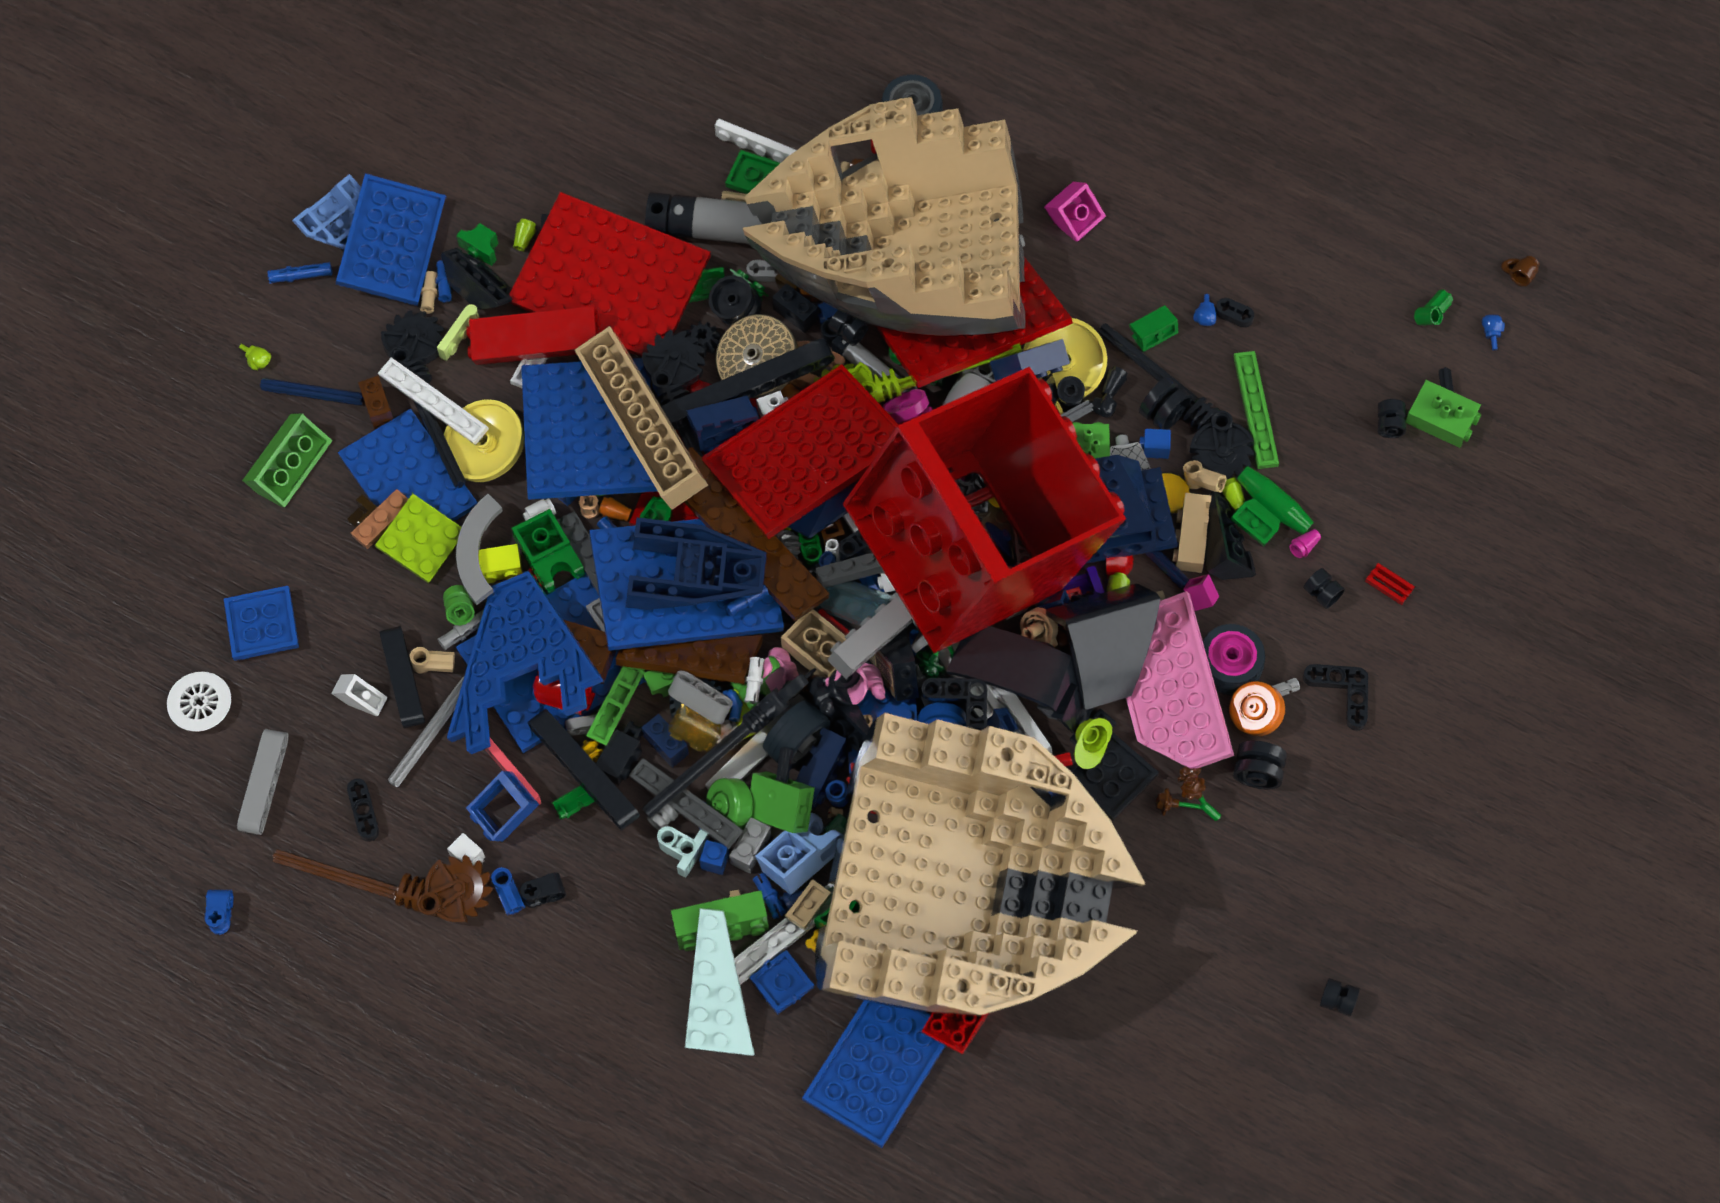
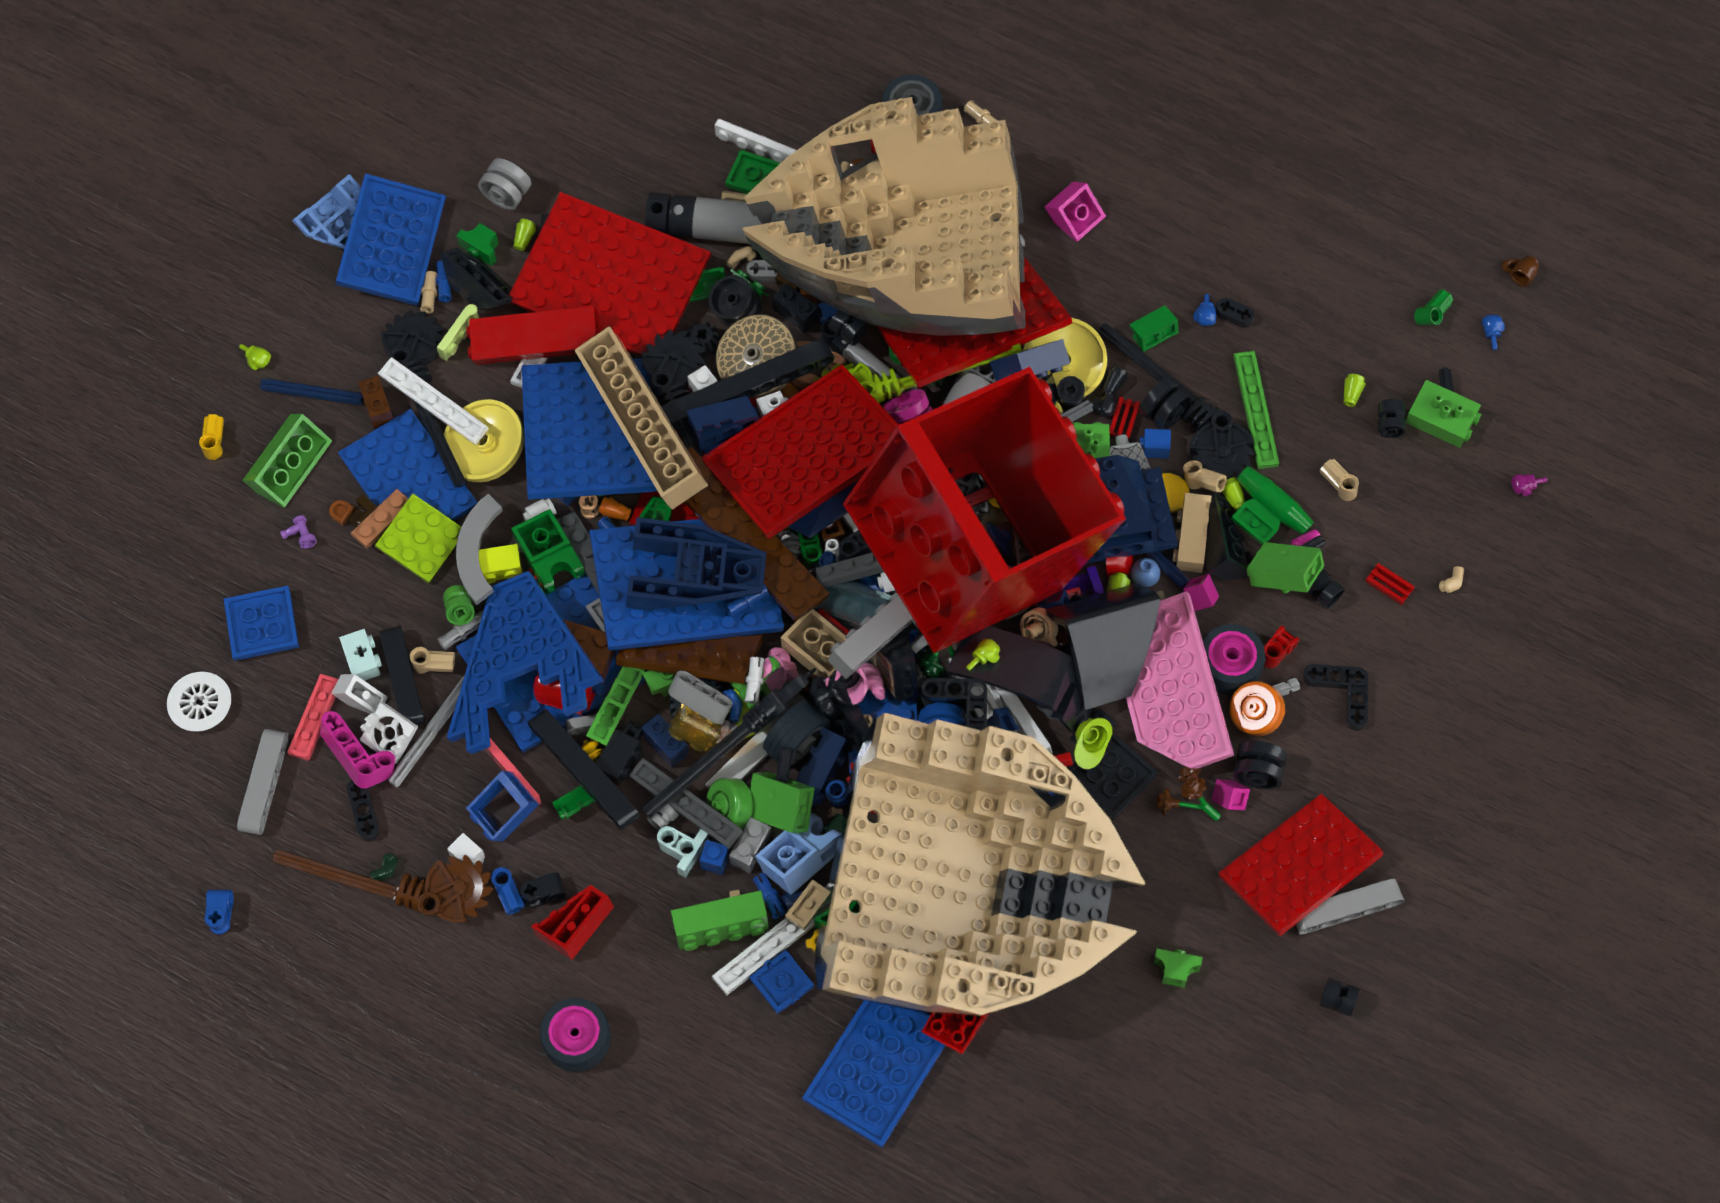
(212, 436): none -> yellow piece
(302, 272): blue pin -> none
(306, 540): none -> medium lavender piece
(310, 723): none -> coral tile
(340, 511): none -> dark orange tile
(355, 645): none -> light aqua brick
(361, 767): none -> dark pink beam
(373, 722): none -> white piece
(388, 867): none -> clear green arm
(504, 184): none -> light grey wheel
(575, 922): none -> red wedge
(578, 1051): none -> wheel
(700, 379): none -> white brick
(716, 1001): light aqua wing -> none
(740, 254): none -> tan arm
(981, 116): none -> tan pin
(986, 651): none -> lime piece
(1128, 403): none -> red tile
(1145, 572): none -> medium blue brick
(1176, 966): none -> bright green brick
(1230, 794): none -> dark pink panel
(1281, 645): none -> red piece
(1287, 566): none -> bright green piece
(1300, 864): none -> red plate
(1339, 478): none -> tan piece
(1352, 906): none -> light grey beam
(1353, 388): none -> lime cone
(1453, 583): none -> tan arm
(1525, 484): none -> magenta piece

